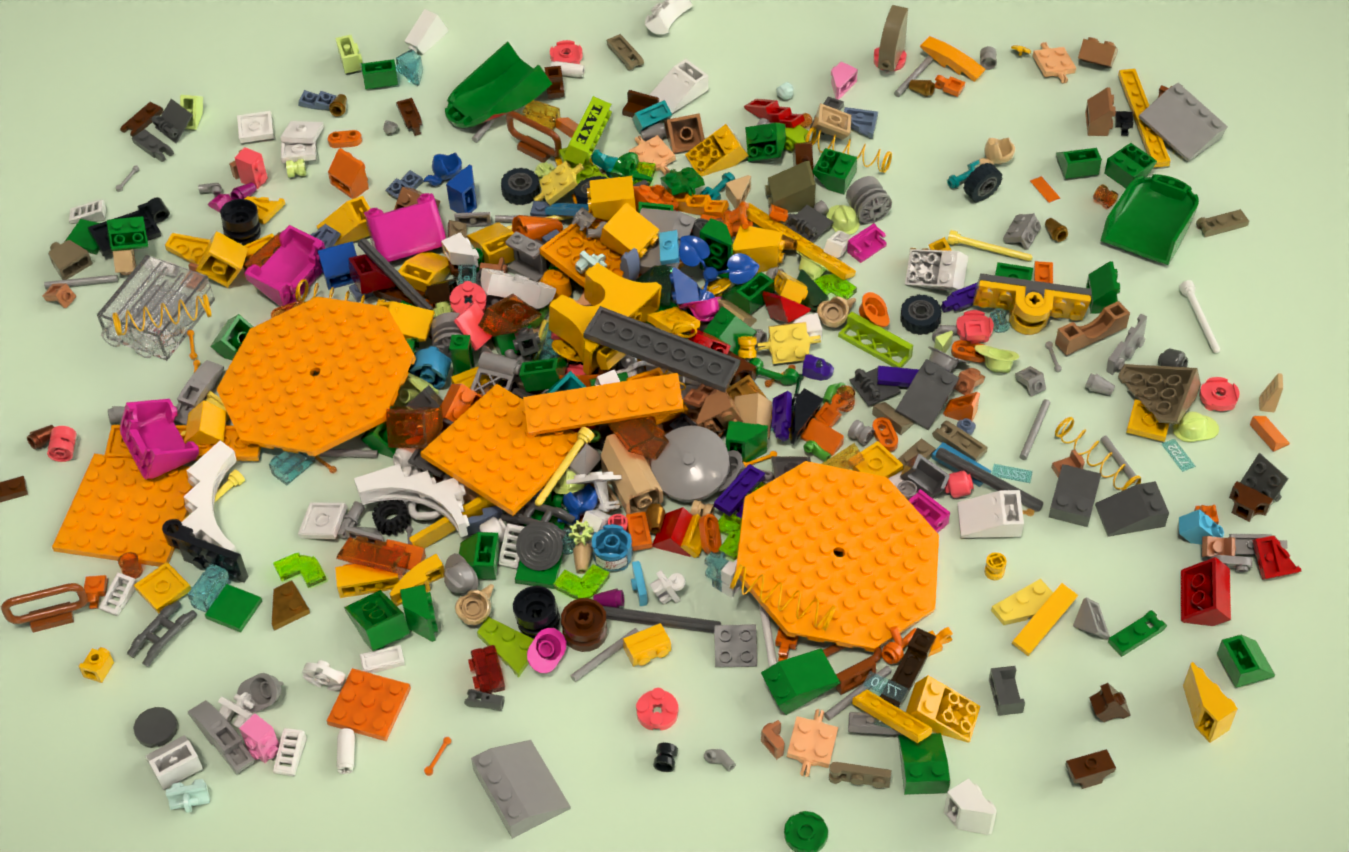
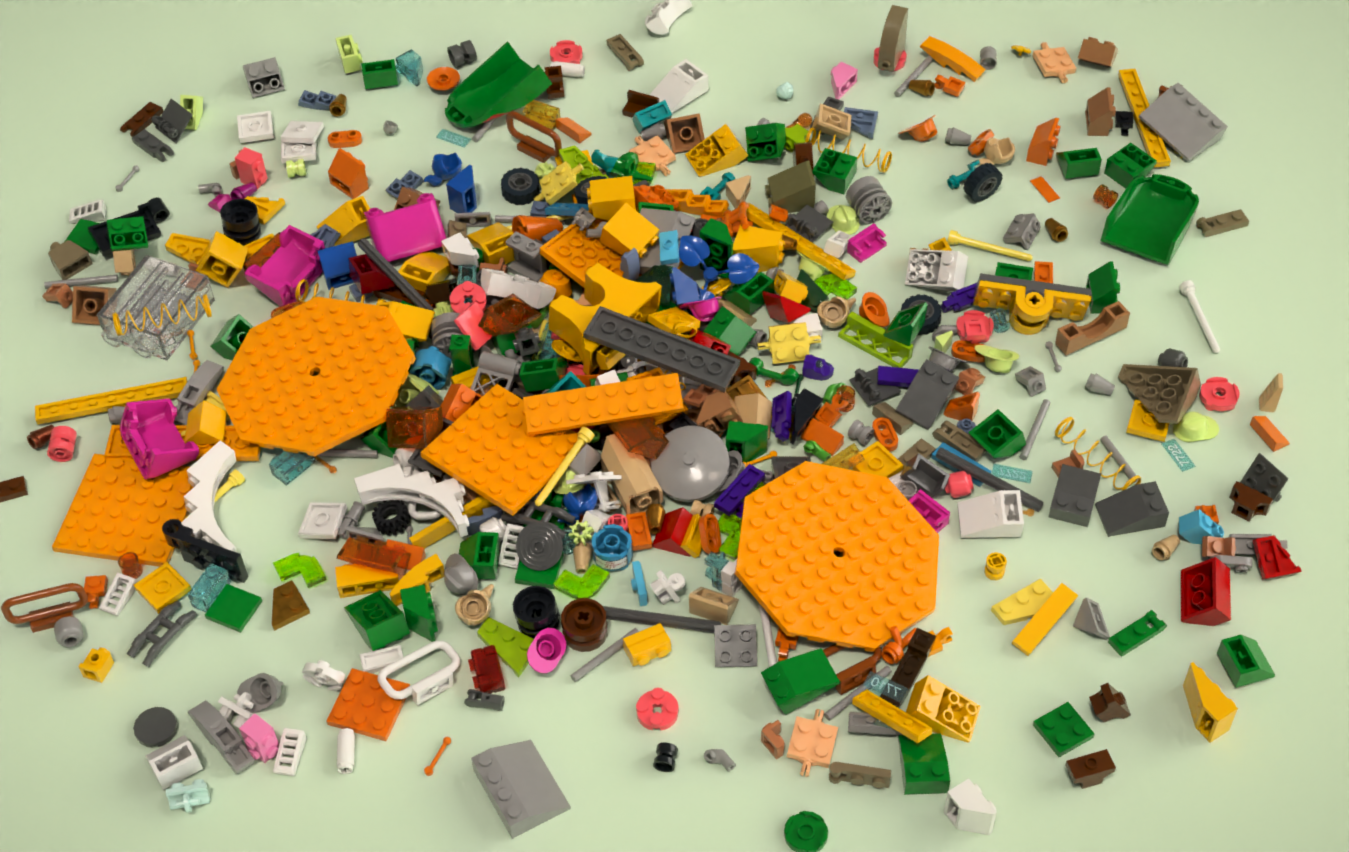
(68, 631): none -> light grey head
(88, 302): none -> medium nougat slope
(103, 401): none -> yellow plate
(263, 77): none -> light grey slope
(410, 115): reddish brown hinge -> none
(426, 32): white slope -> none
(428, 686): none -> white bar
(443, 78): none -> orange dish
(453, 138): none -> clear light blue sticker
(462, 53): none -> dark grey wheel
(587, 261): light aqua hips -> none
(588, 131): lime brick -> none
(610, 598): magenta cone -> none
(683, 181): green plate -> none
(712, 605): none -> tan slope
(747, 347): yellow wheel -> none
(774, 113): red slope -> none
(829, 614): yellow piece -> none
(907, 324): none -> green slope
(922, 131): none -> orange piece
(957, 136): none -> light grey cone
(978, 145): none -> orange plate
(998, 435): none -> green slope
(1005, 691): dark grey panel -> none
(1043, 142): none -> orange slope
(1063, 729): none -> green plate
(1126, 349): light grey wing -> none
(1164, 548): none -> tan cone

